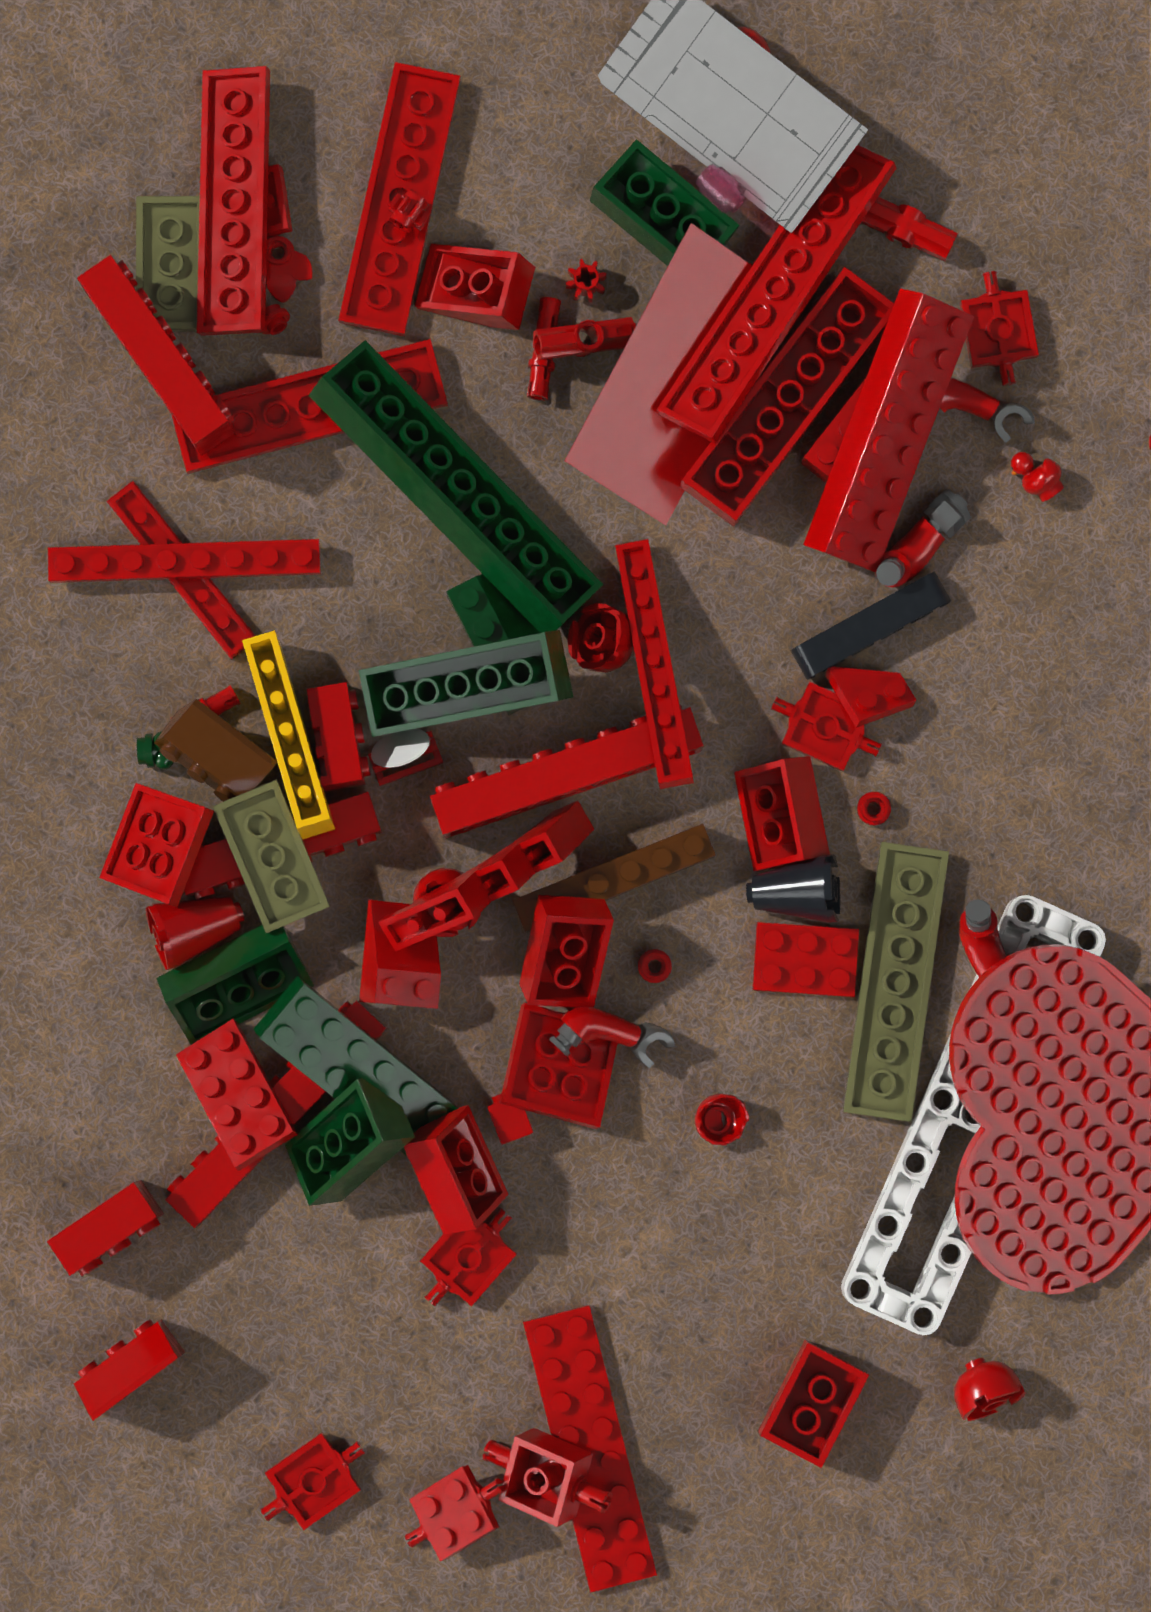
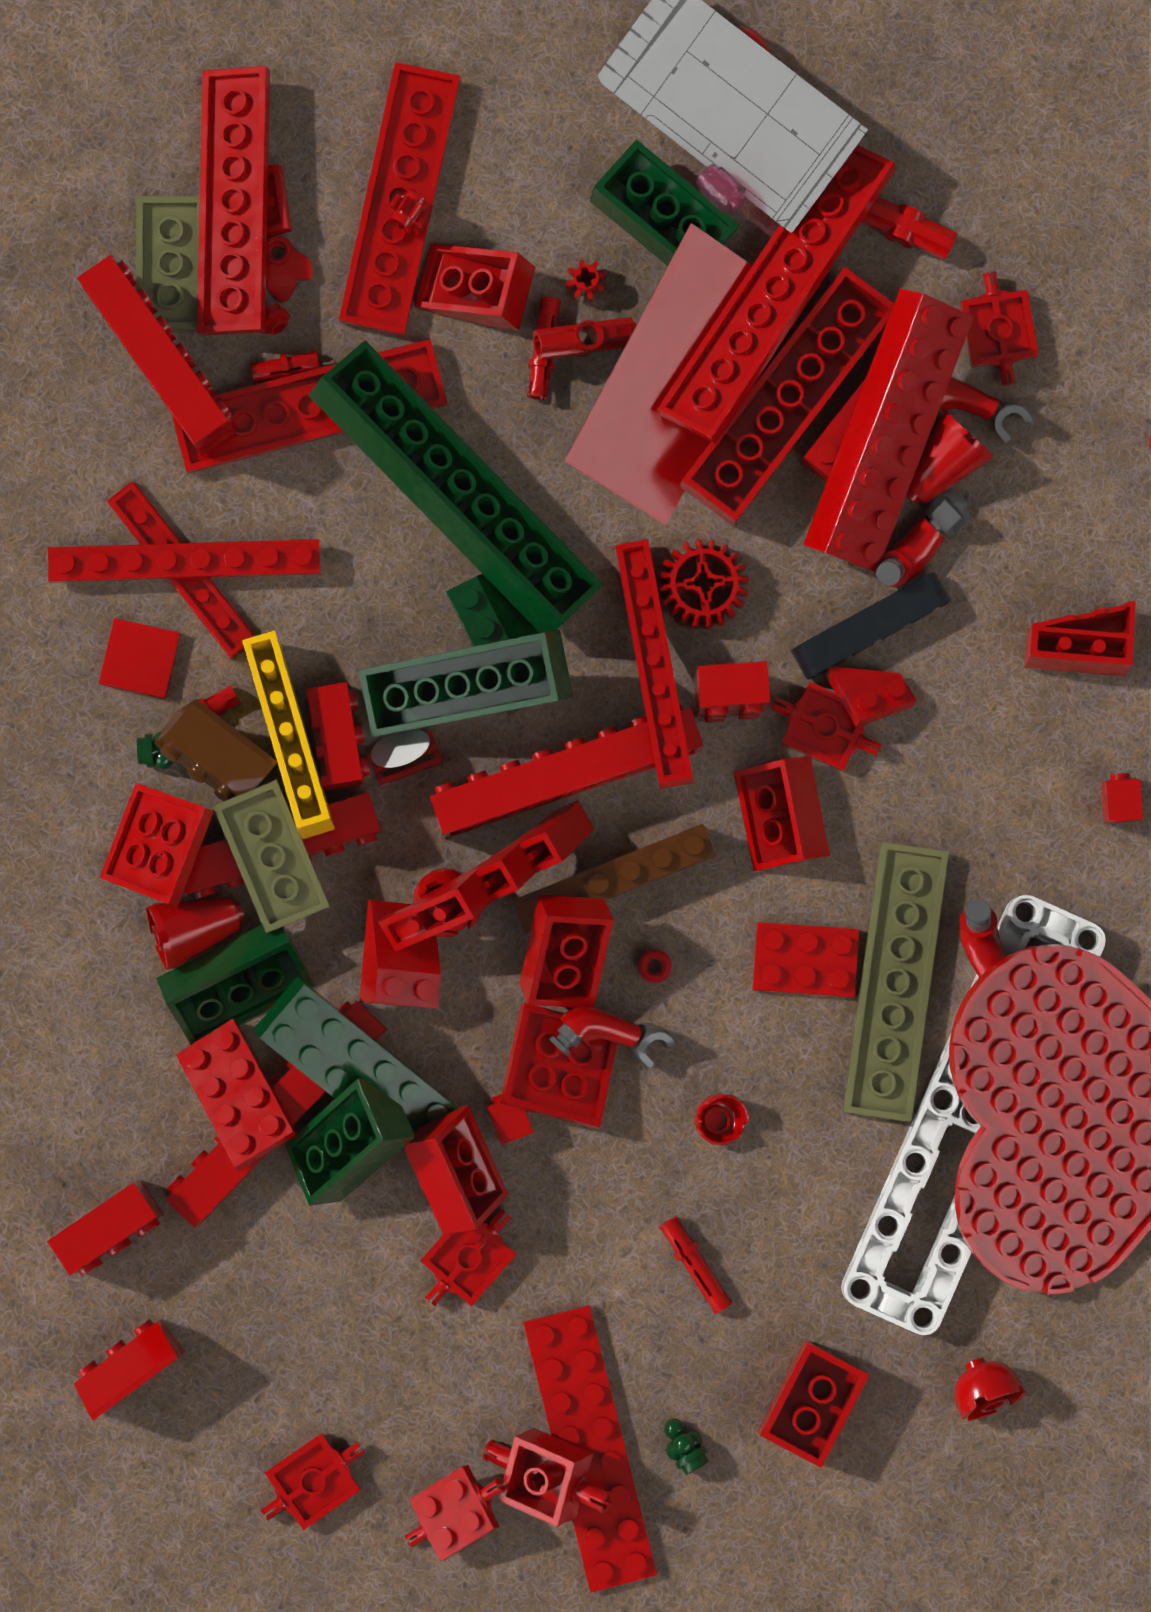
(139, 658): none -> red tile
(284, 366): none -> red pin
(601, 638): red cylinder -> none
(684, 1447): none -> dark green piece
(688, 586): none -> red gear
(703, 1276): none -> red pin
(731, 690): none -> red brick
(799, 890): black cone -> none
(881, 800): red plate -> none
(946, 459): none -> red cone
(1040, 481): red animal -> none
(1084, 643): none -> red wedge
(1121, 799): none -> red brick

